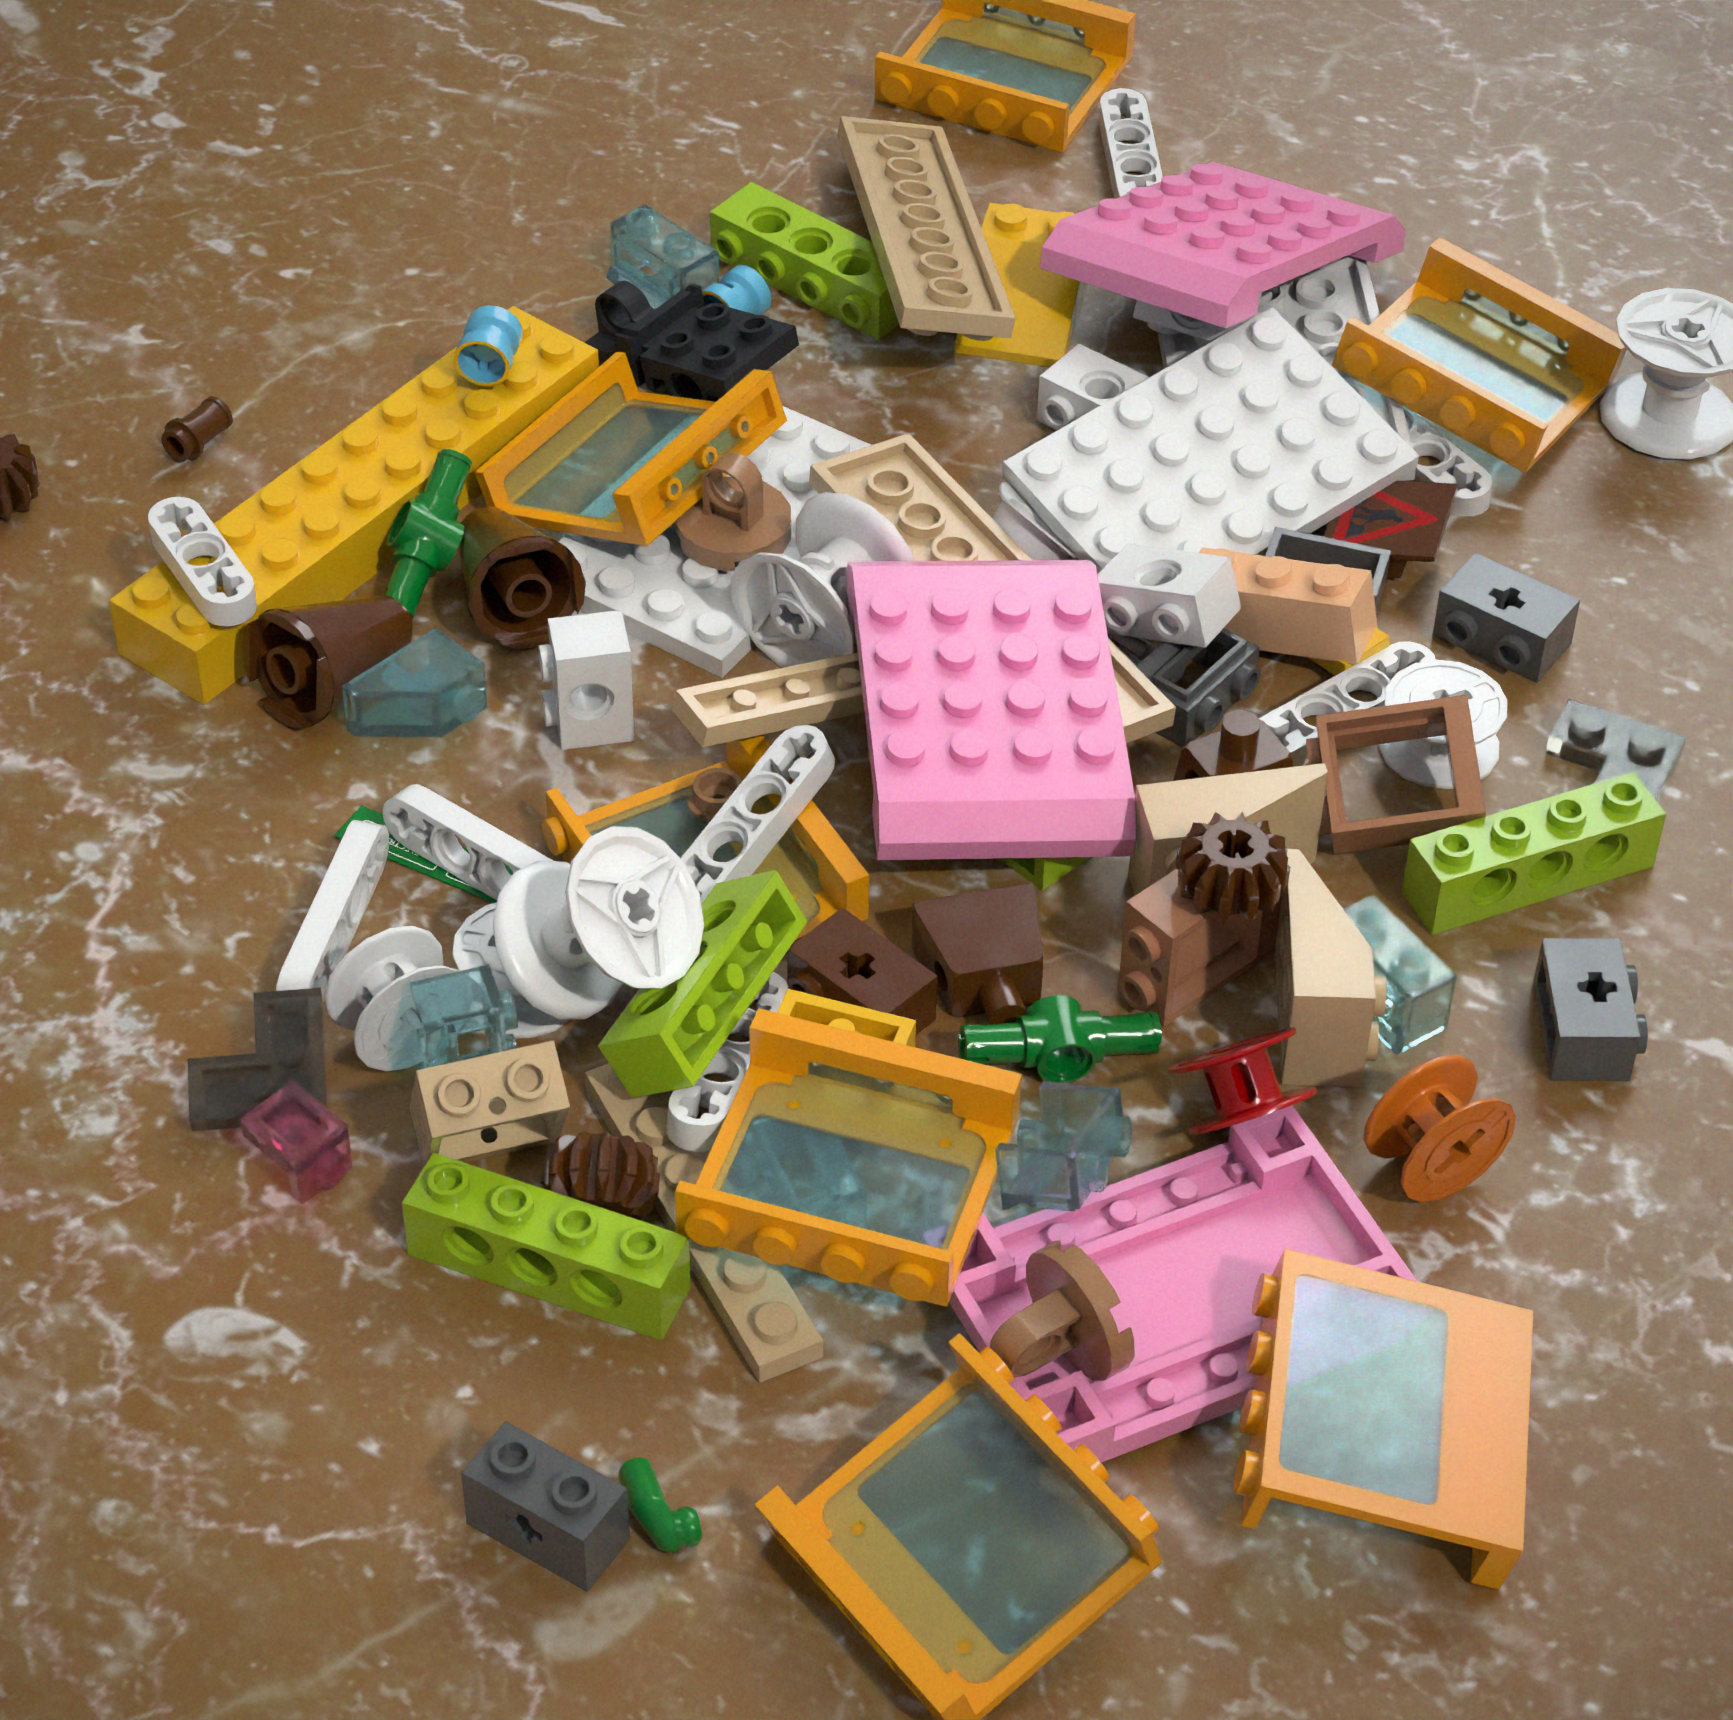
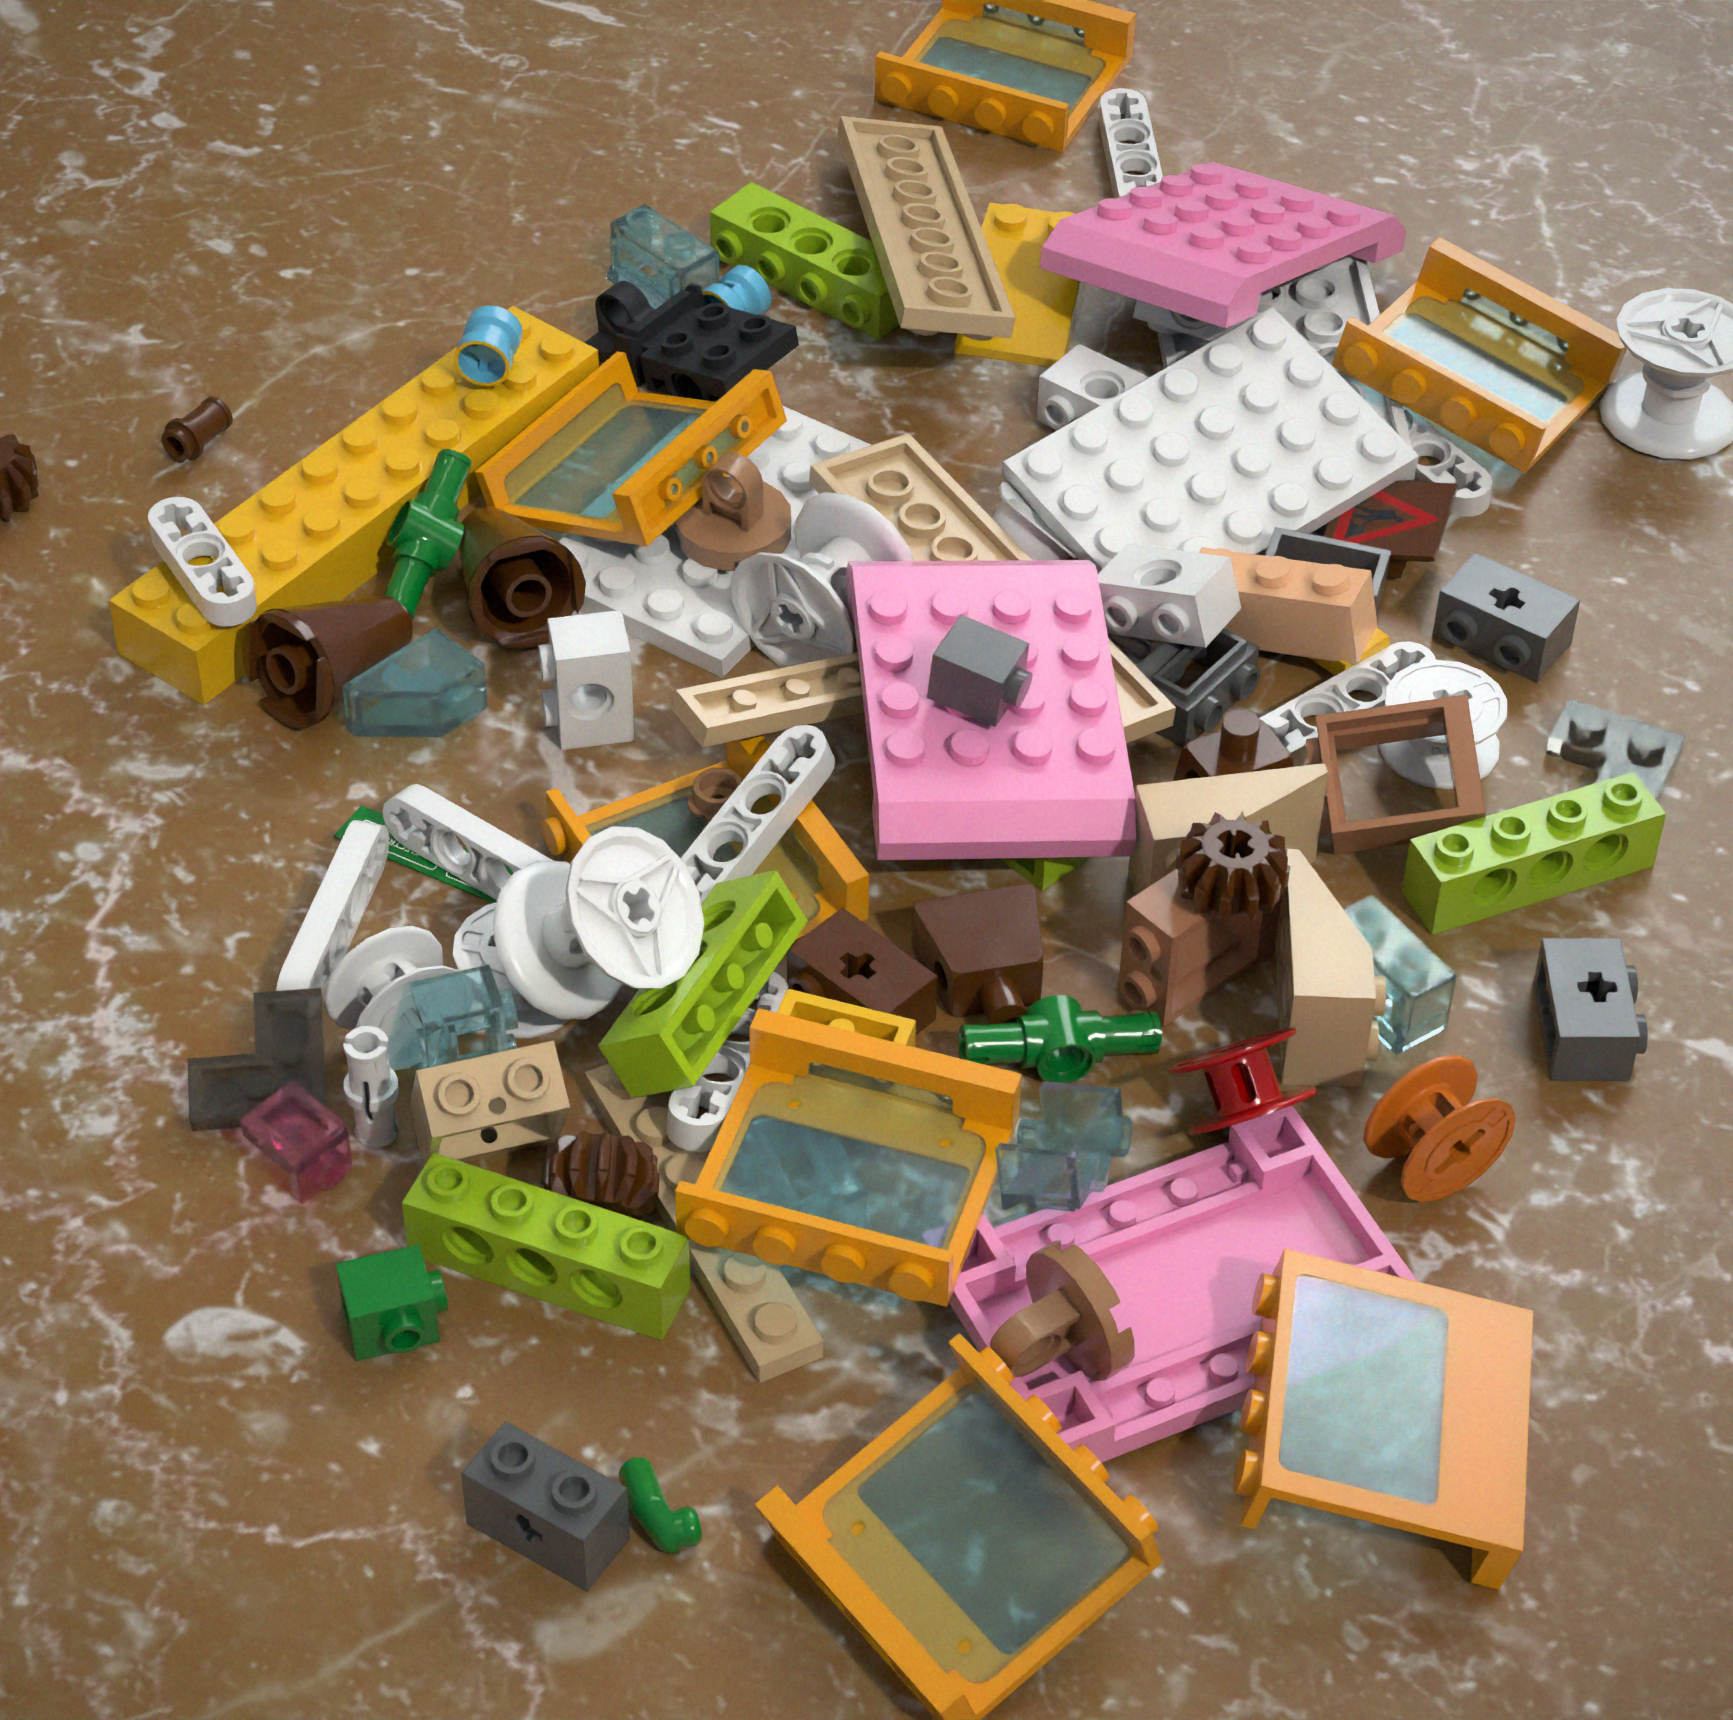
(371, 1086): none -> white pin
(390, 1302): none -> green brick
(979, 671): none -> dark grey brick

